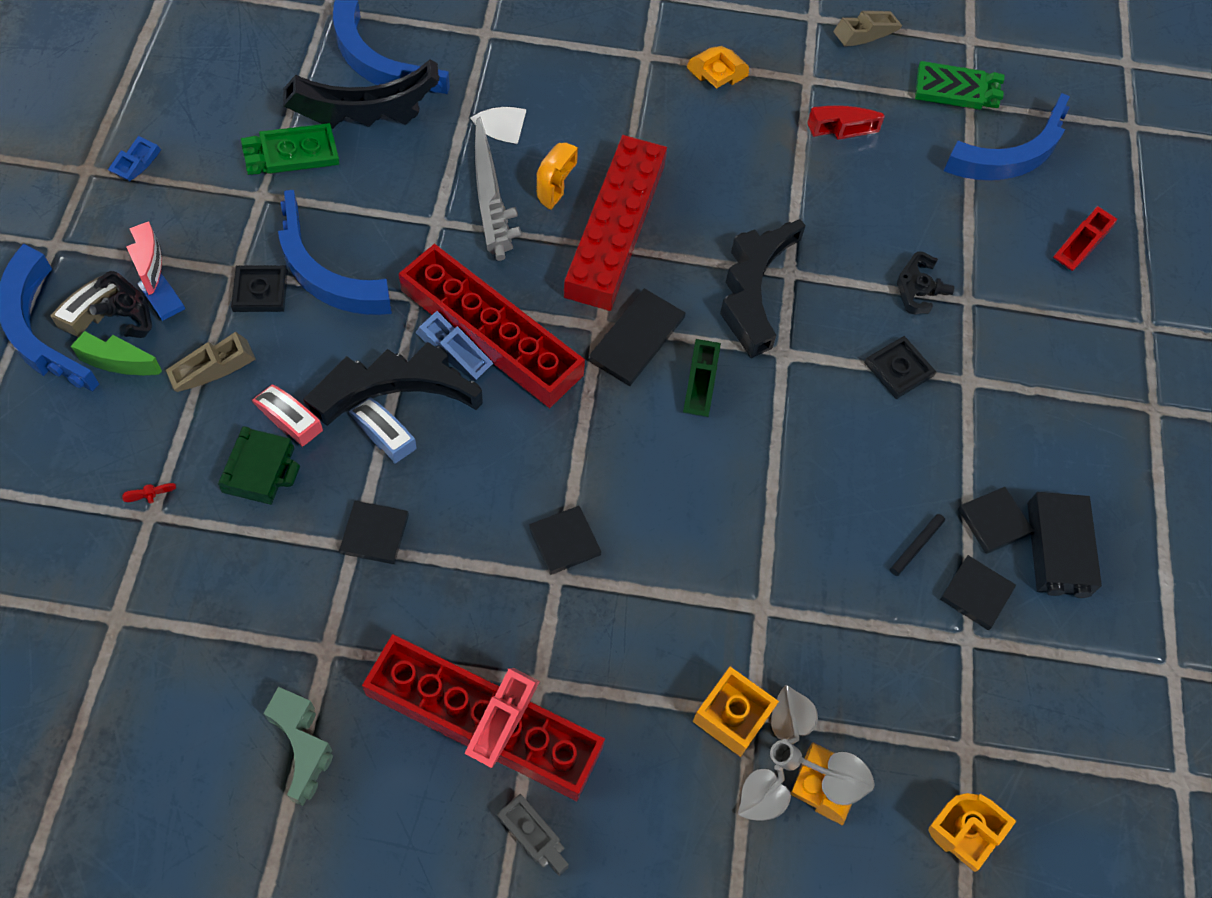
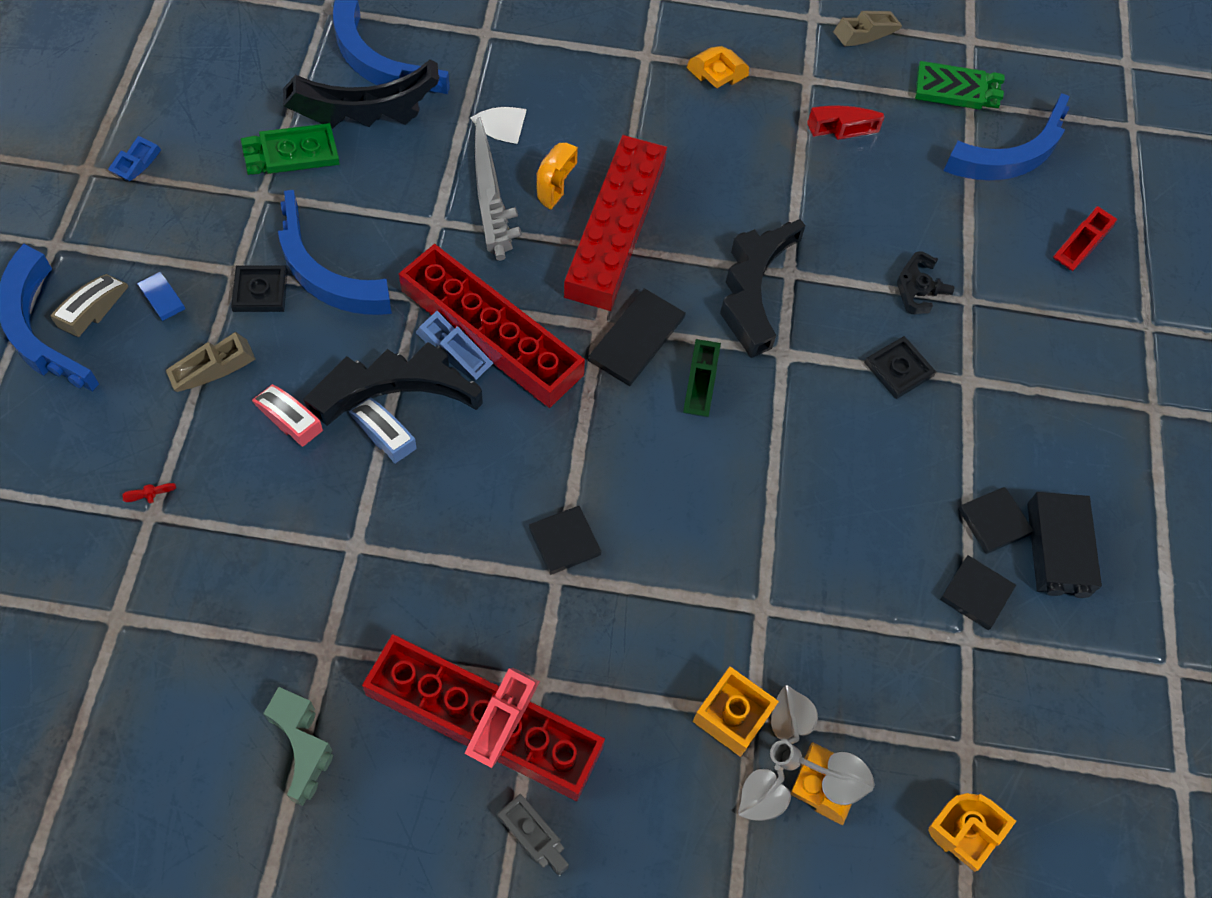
(115, 355): bright green slope -> none
(125, 303): black piece -> none
(146, 255): coral slope -> none
(258, 466): dark green piece -> none
(374, 532): black tile -> none
(917, 544): black bar -> none

